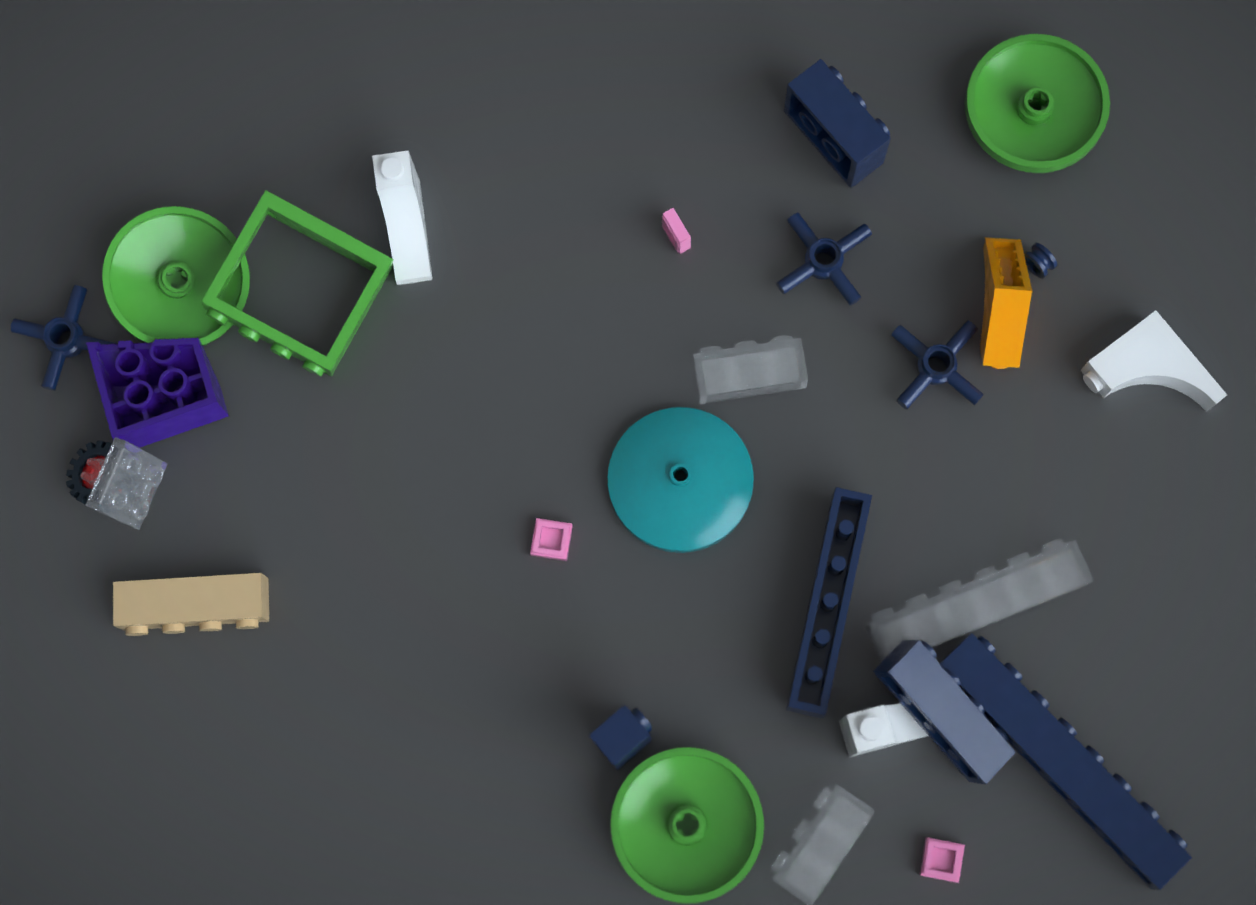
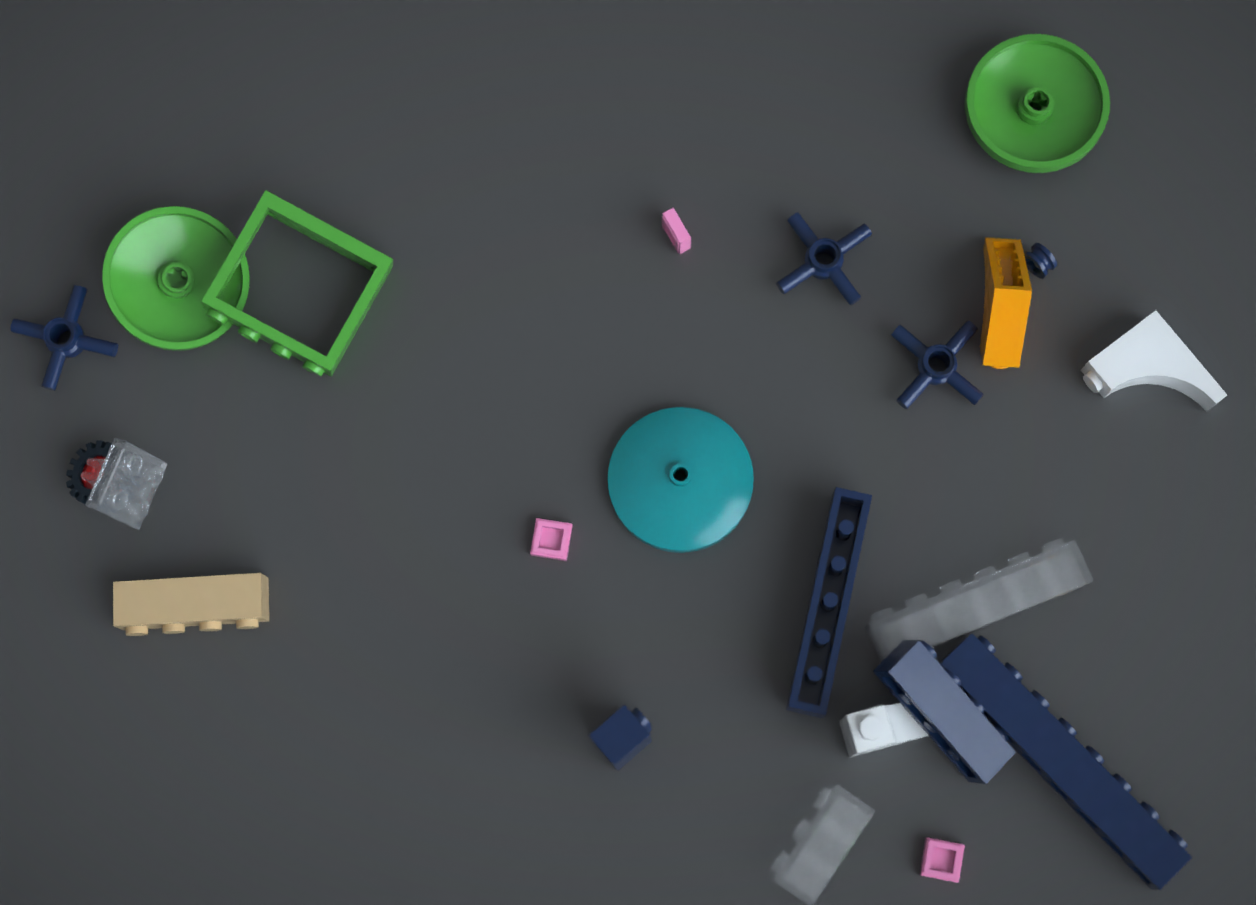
(156, 388): dark purple wedge -> none
(404, 216): white arch -> none
(687, 825): bright green dish -> none
(750, 369): clear brick -> none
(837, 122): dark blue brick -> none

